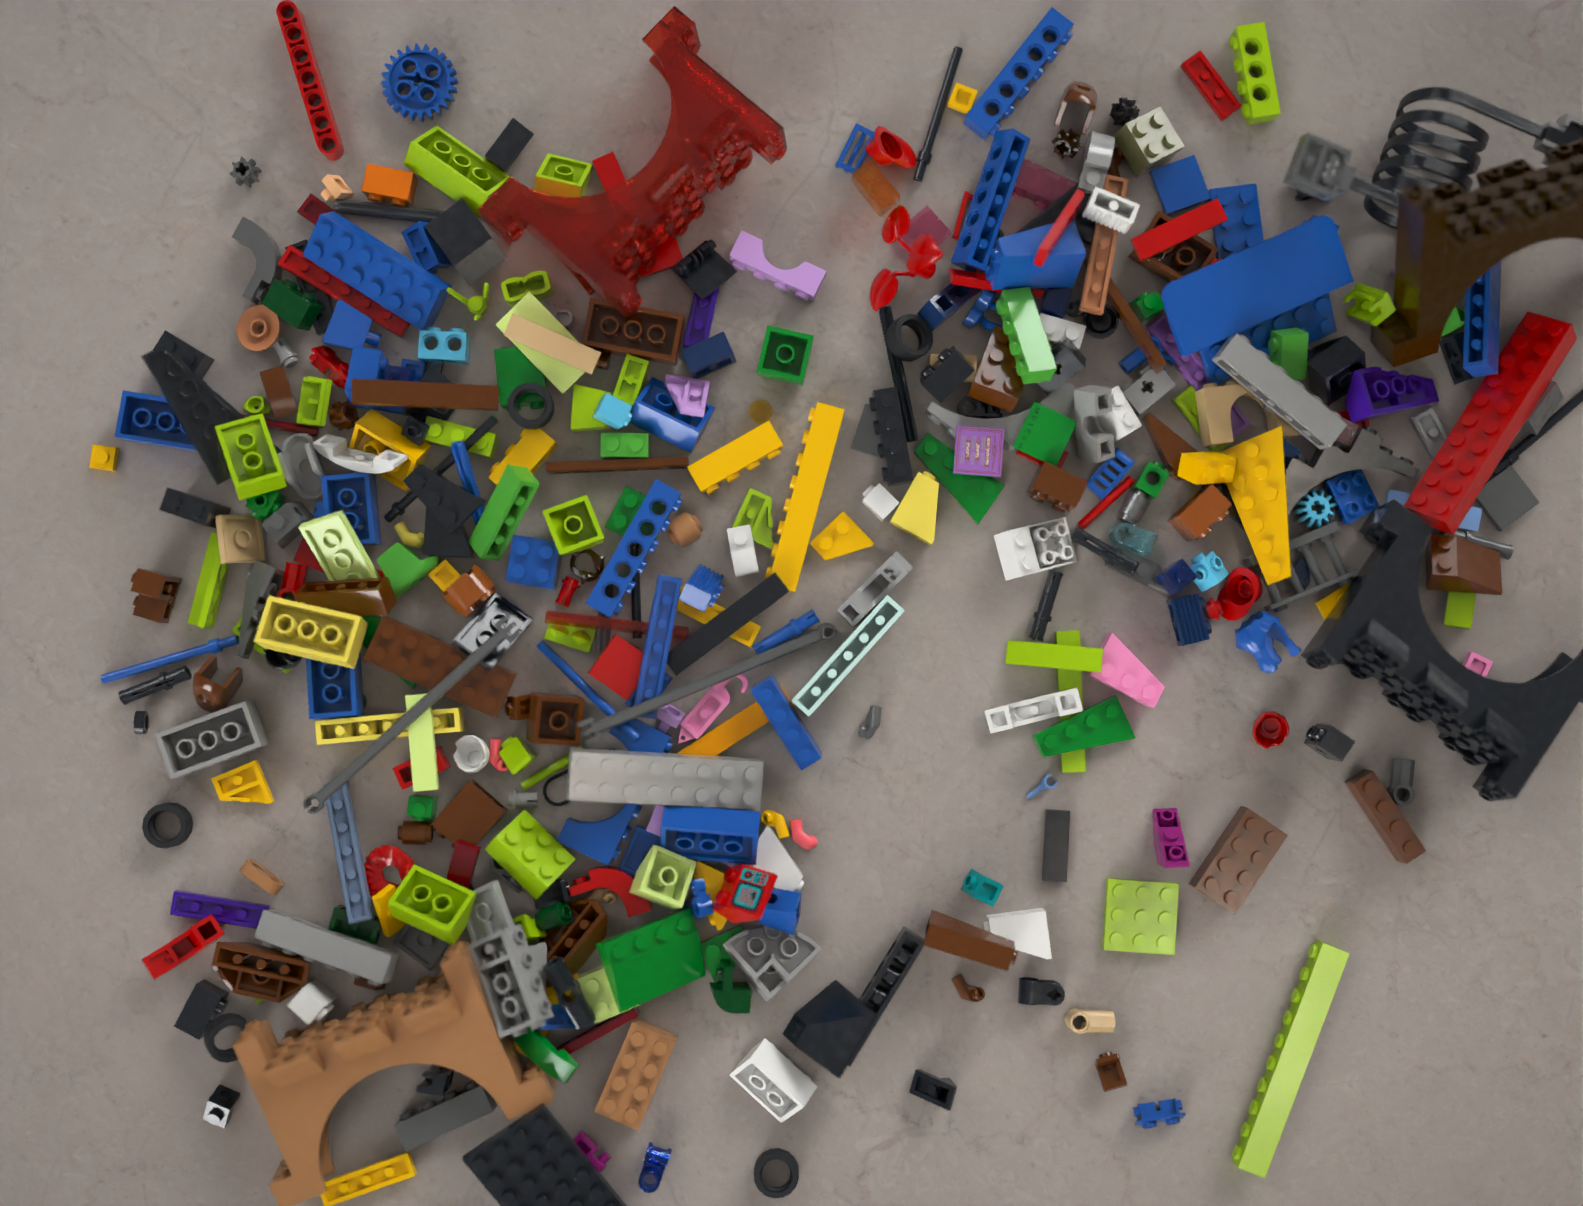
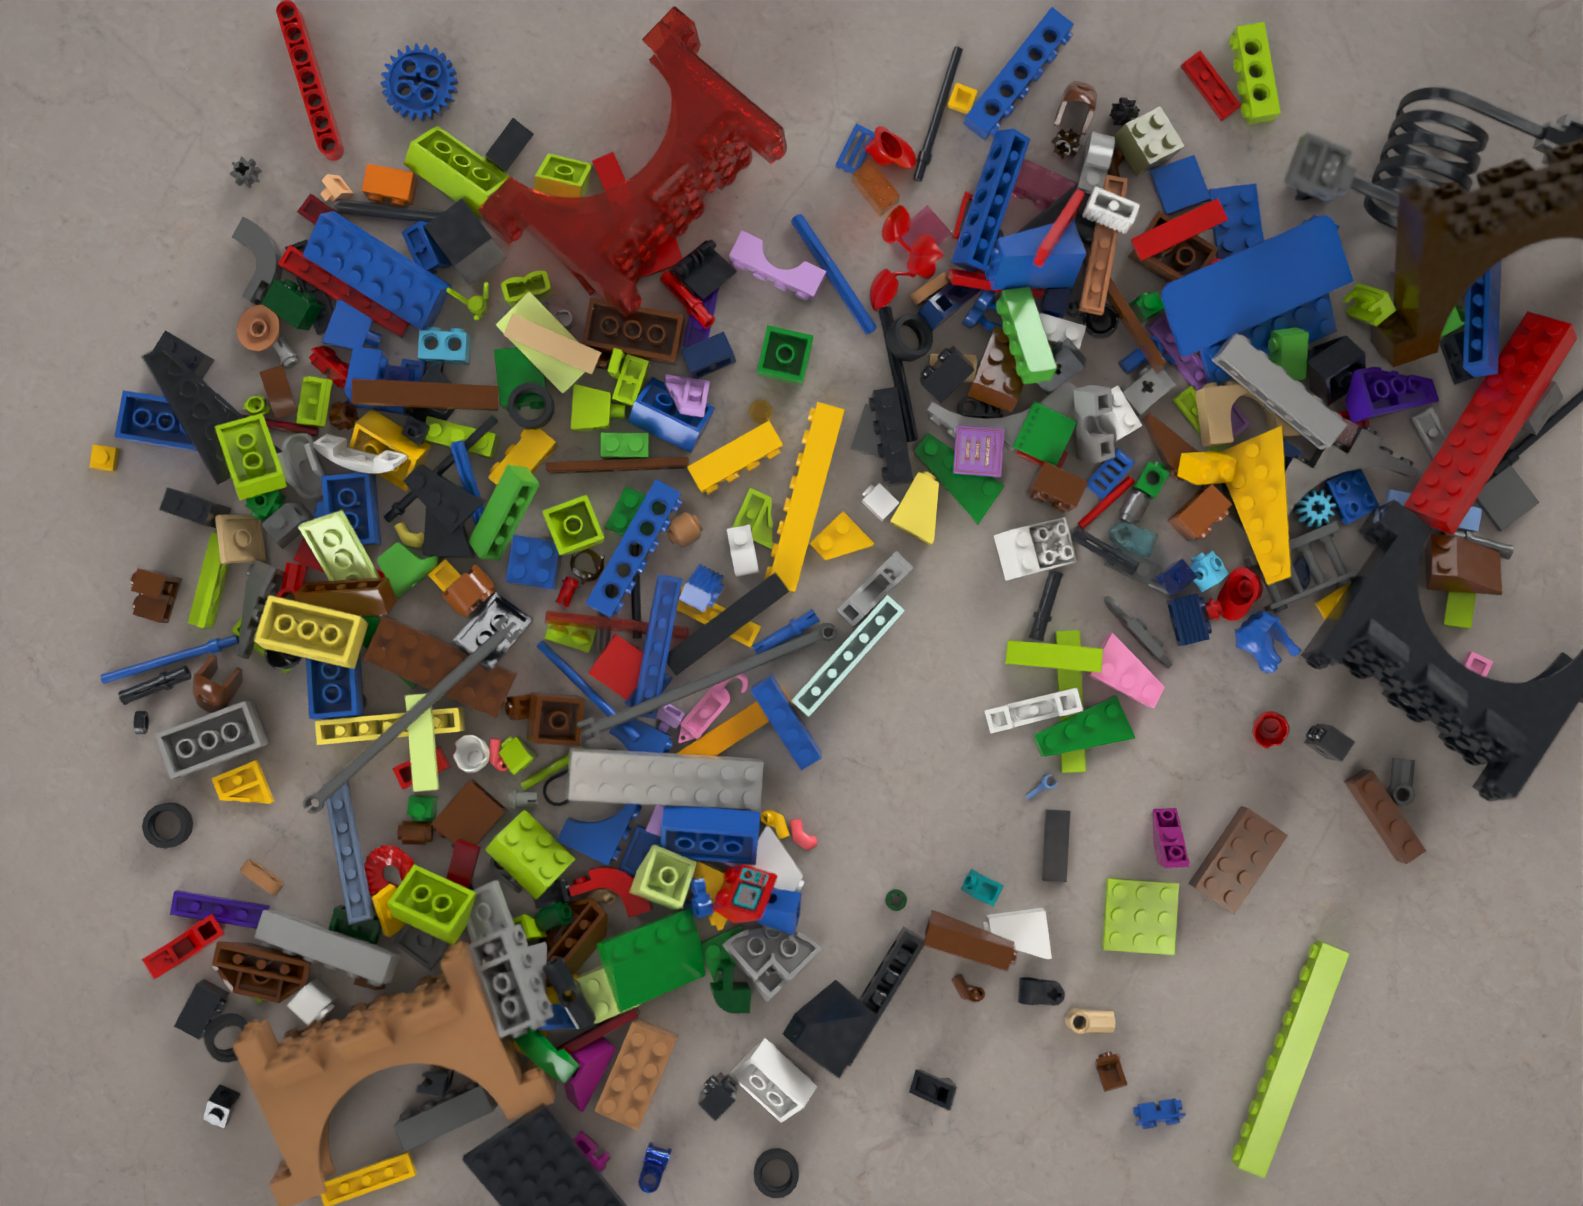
(592, 1064): none -> magenta slope
(613, 411): medium azure brick -> none
(616, 363): none -> lime tile
(693, 306): none -> red pin
(717, 1095): none -> black brick
(833, 274): none -> blue axle
(873, 723): dark grey arm -> none
(902, 903): none -> dark green bush
(930, 289): none -> medium nougat beam
(1137, 630): none -> dark grey plate

